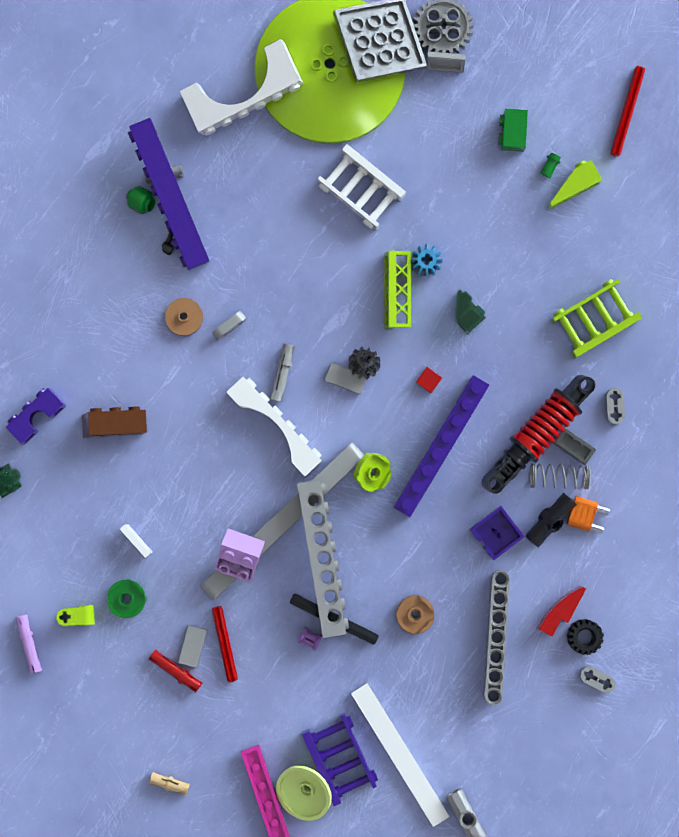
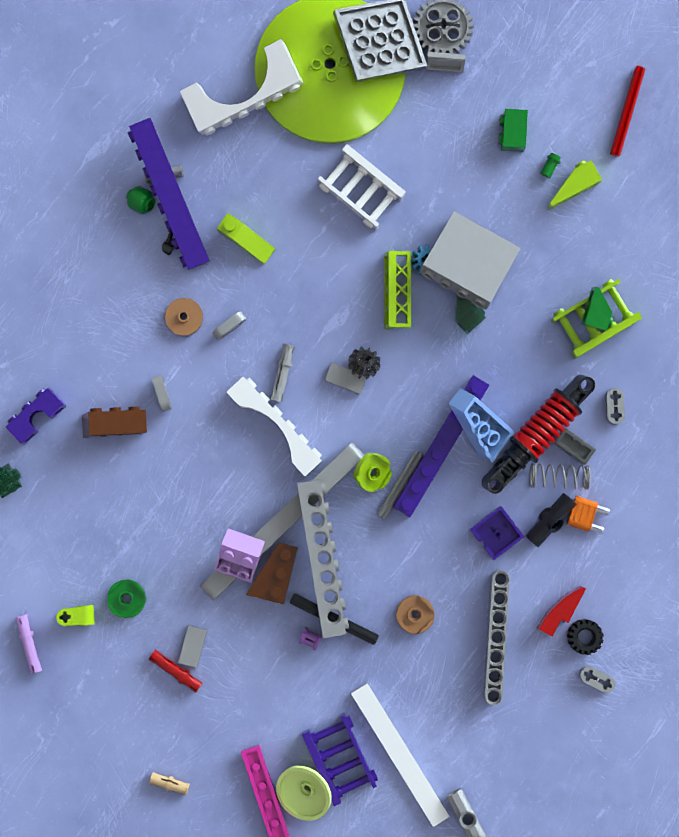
(136, 540): white tile -> none
(162, 393): none -> light grey beam
(224, 643): red axle -> none
(245, 238): none -> lime slope
(275, 575): none -> reddish brown wedge
(400, 485): none -> light grey axle
(429, 380): red tile -> none
(469, 260): none -> light grey panel
(481, 425): none -> light blue wedge
(597, 311): none -> green slope

